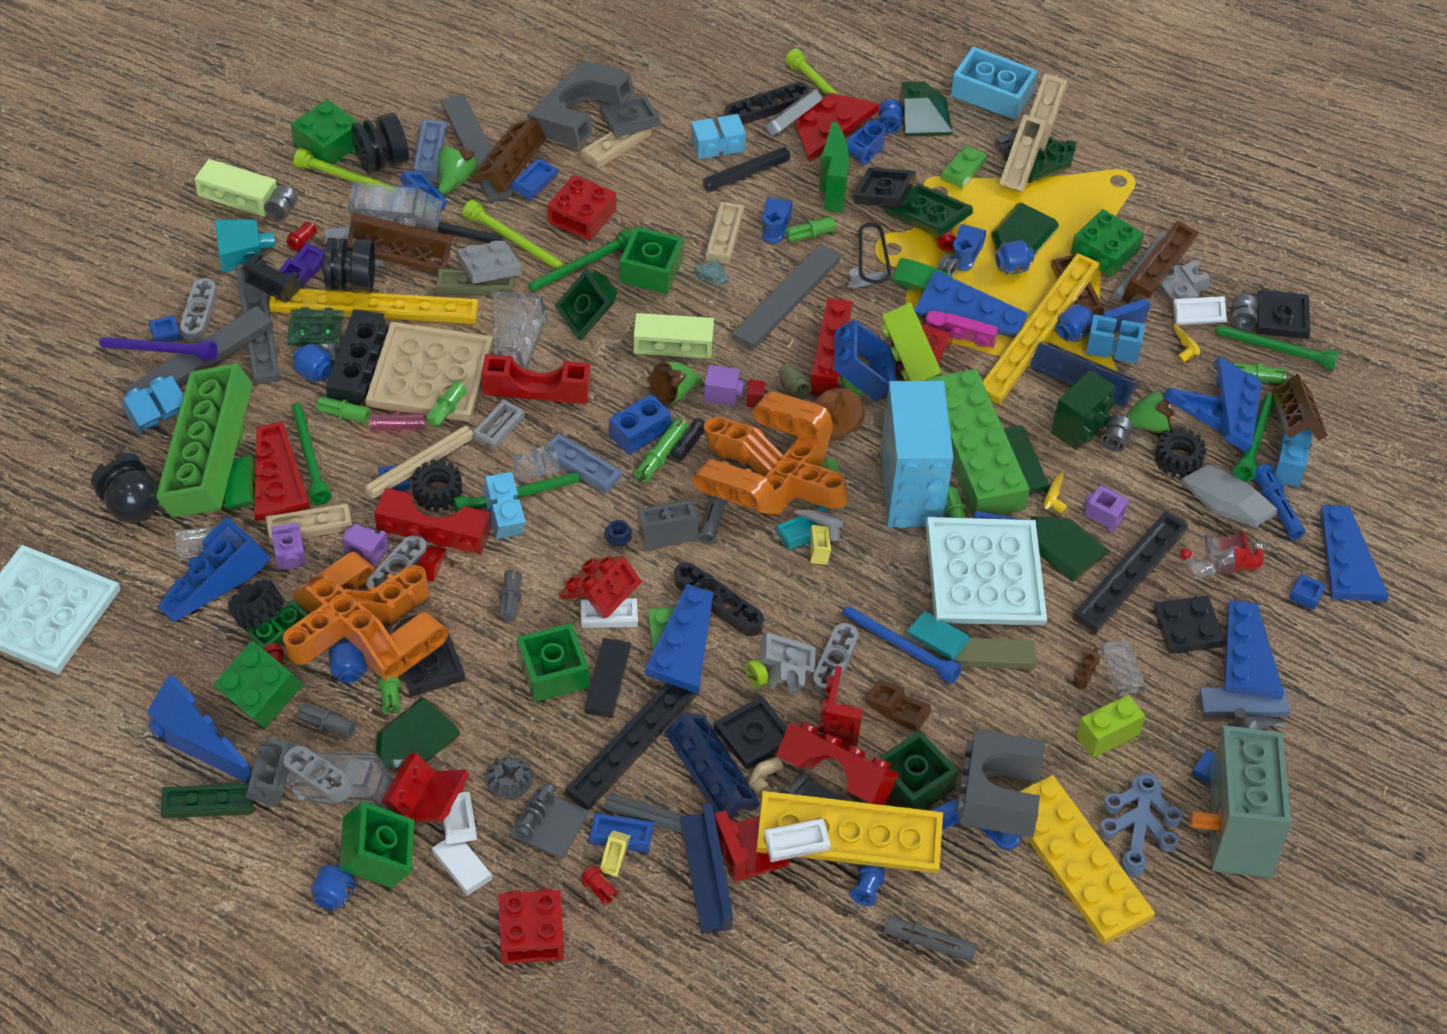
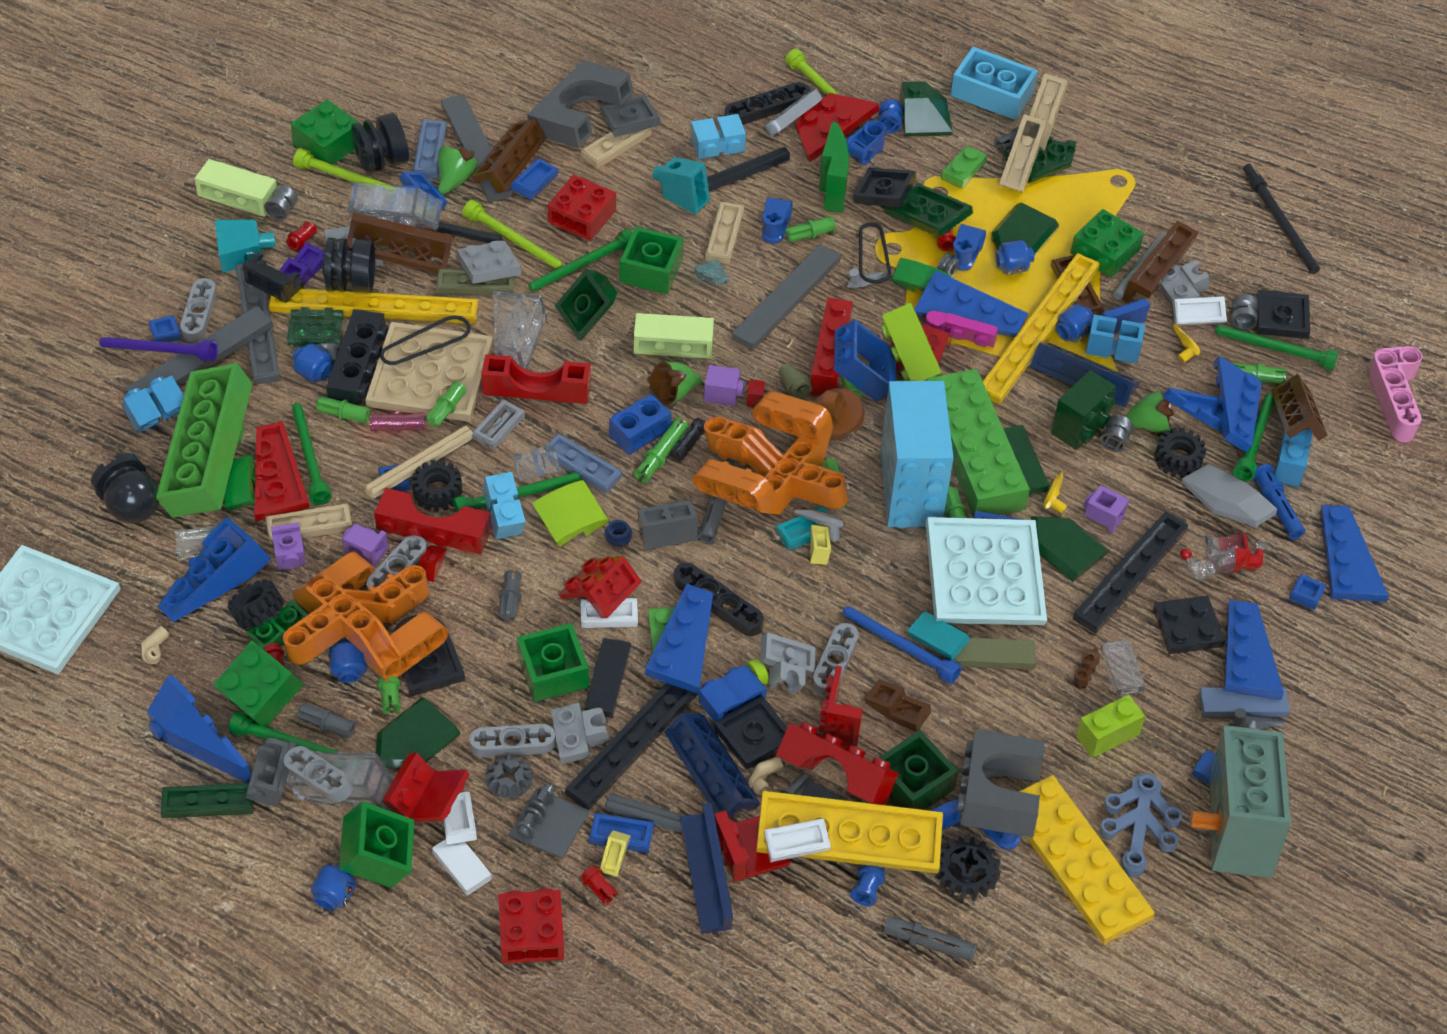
(150, 646): none -> tan arm
(242, 725): none -> green piece
(429, 349): none -> black piece
(521, 731): none -> light grey beam
(570, 512): none -> lime slope
(577, 730): none -> light grey plate
(684, 183): none -> teal torso
(730, 693): none -> blue brick
(982, 873): none -> black gear
(1260, 186): none -> black bar
(1389, 377): none -> bright pink beam

